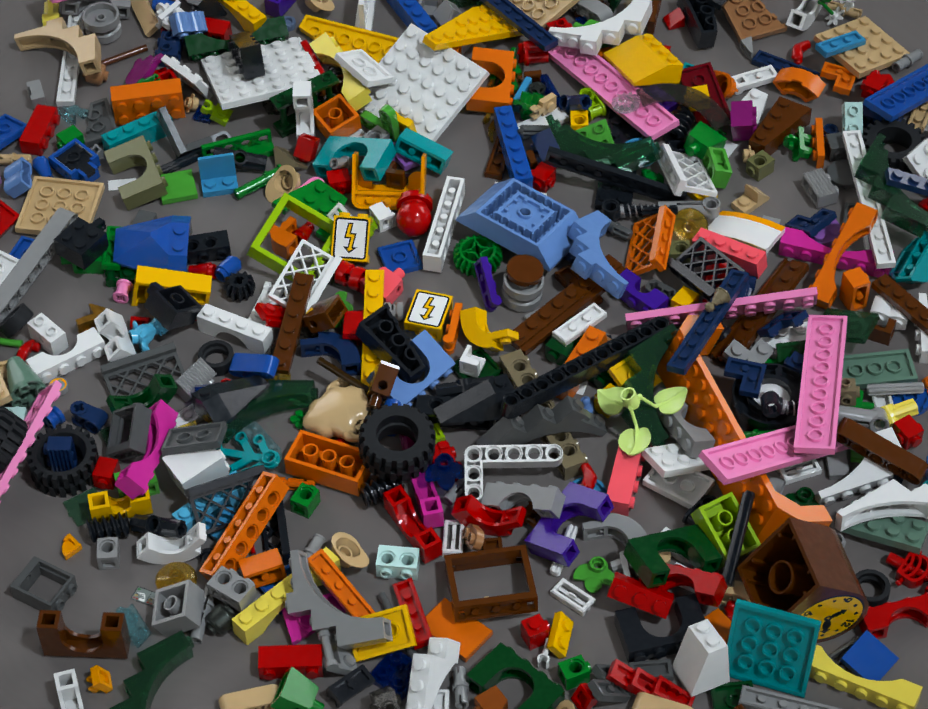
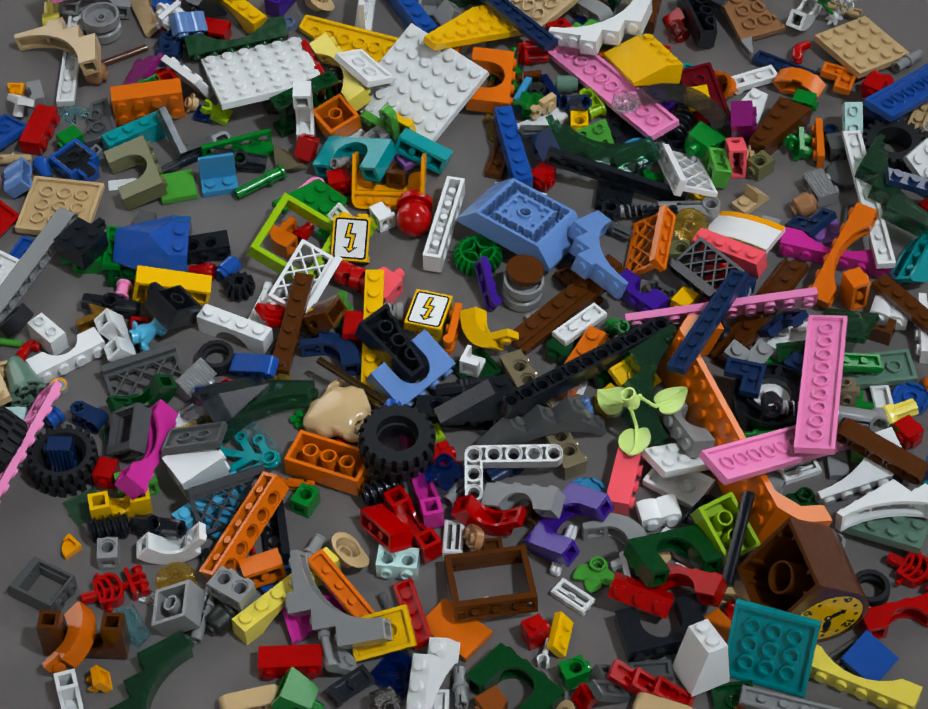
(16, 88): none -> light orange tile
(20, 103): none -> white tile
(77, 642): none -> orange arch
(111, 301): none -> black piece
(134, 582): none -> red torso
(246, 54): black wedge -> none
(284, 180): tan piece -> none
(384, 377): reddish brown torso -> none
(386, 528): none -> red brick
(400, 255): blue tile -> none
(497, 474): none -> dark blue piece
(531, 159): reddish brown tile -> none
(565, 83): none -> sand green brick
(589, 476): red arm -> none
(617, 326): none -> green pin
(658, 512): none -> white brick
(678, 30): none -> clear red wheel
(720, 296): dark tan piece -> none
(737, 151): none -> coral torso
(804, 204): none -> medium nougat head
(806, 98): none -> green brick
(840, 44): dark azure tile -> none
(862, 363): none -> green tile
(895, 388): light grey axle -> none

